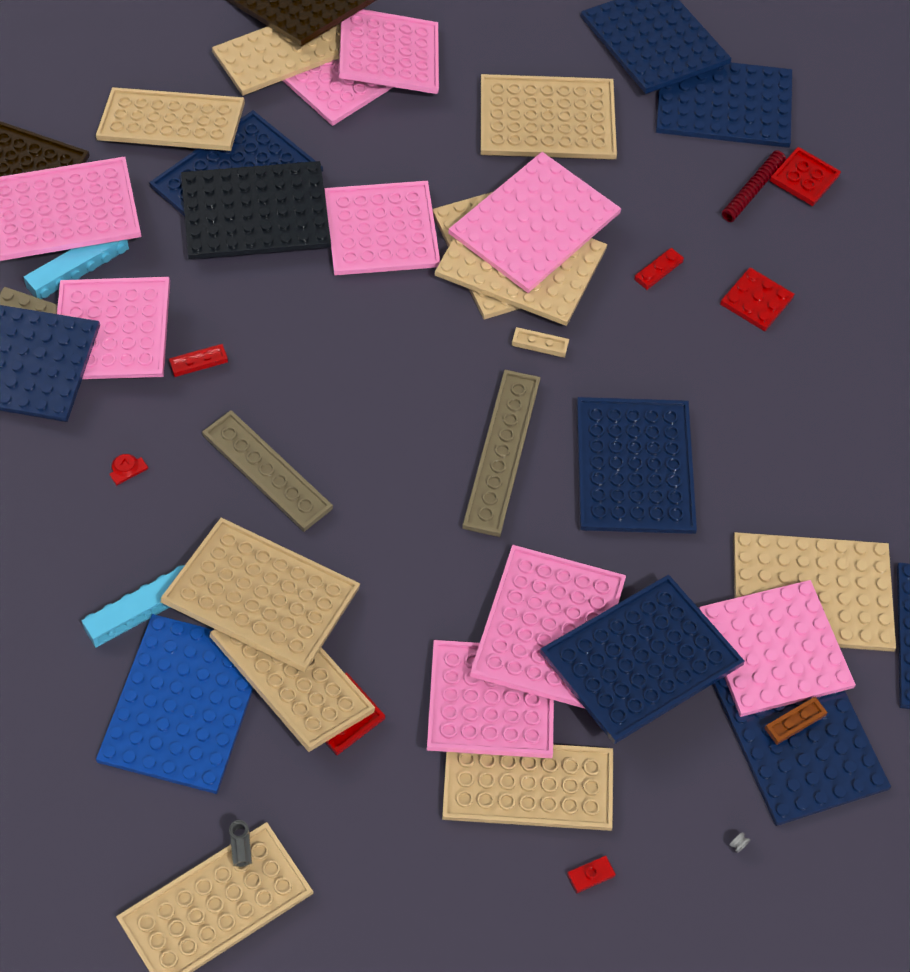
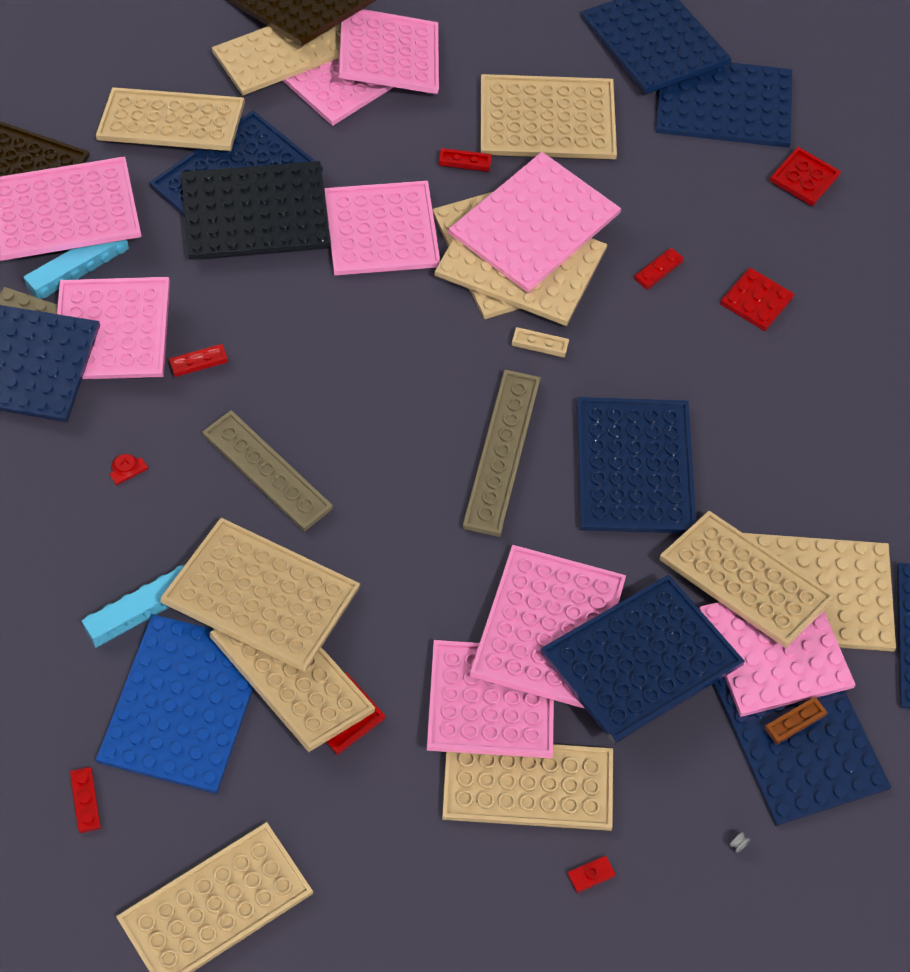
(85, 800): none -> red plate
(240, 844): dark grey piece -> none
(465, 159): none -> red plate
(747, 578): none -> tan plate
(753, 186): dark red piece -> none

